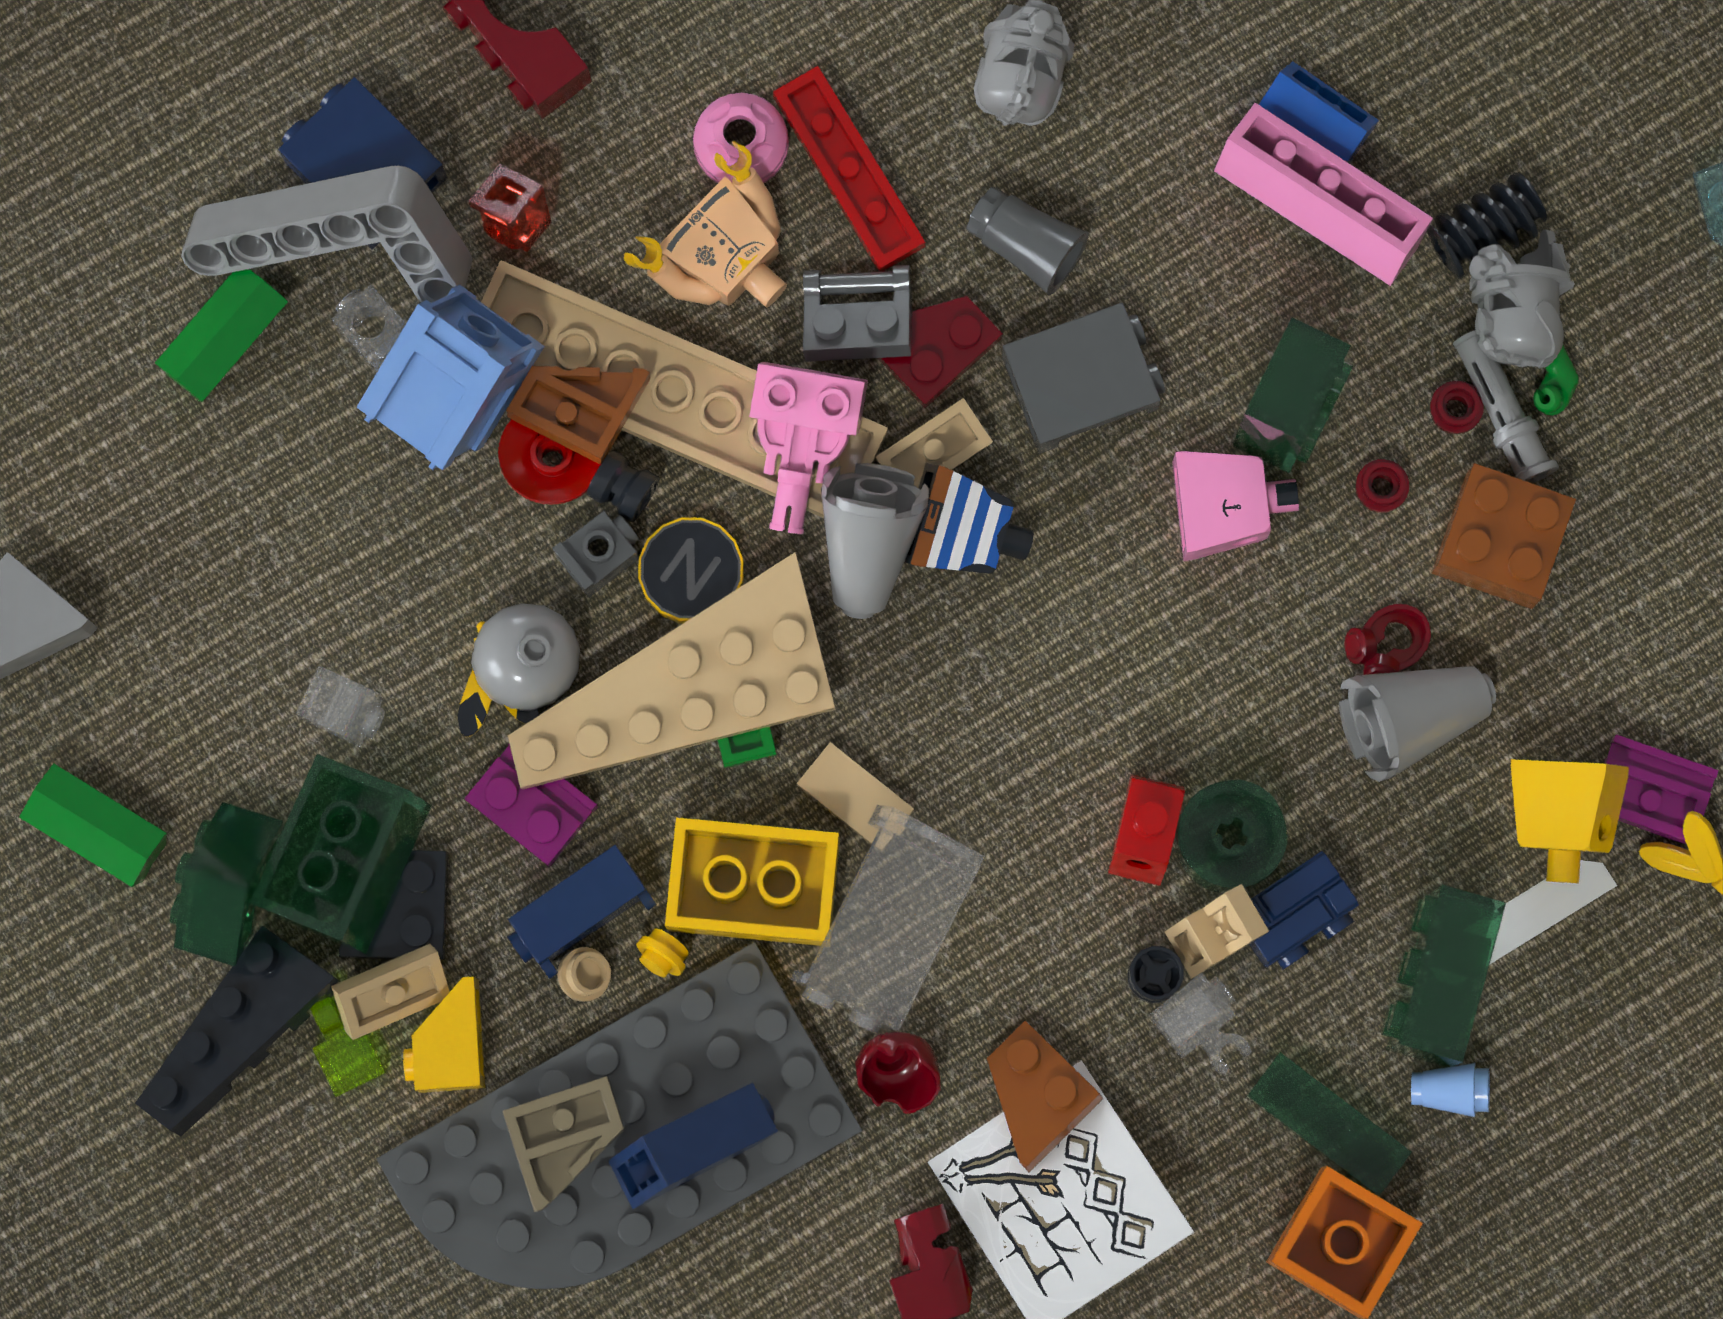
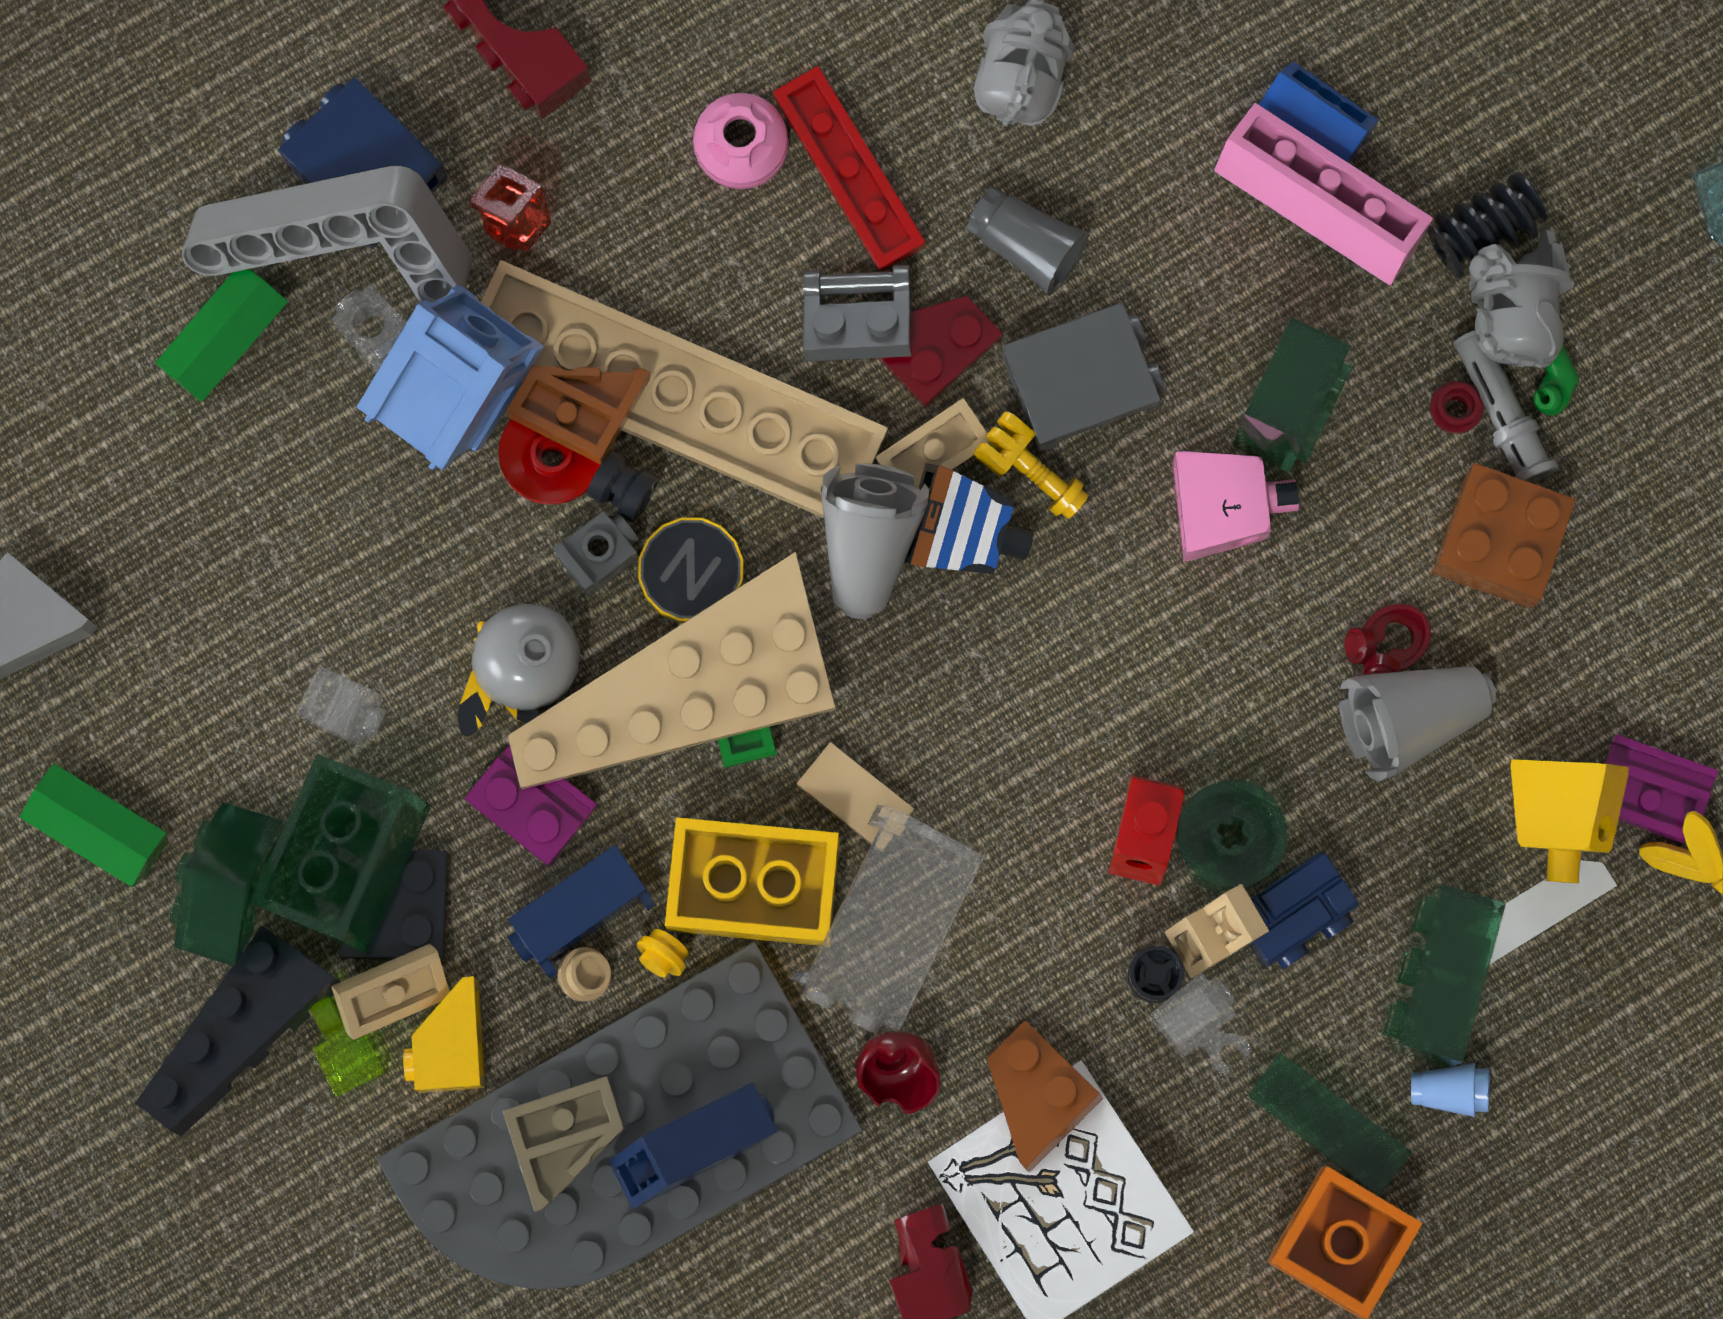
(720, 243): light nougat torso -> none
(805, 421): bright pink brick -> none
(1066, 496): none -> yellow hinge
(1393, 474): dark red plate -> none

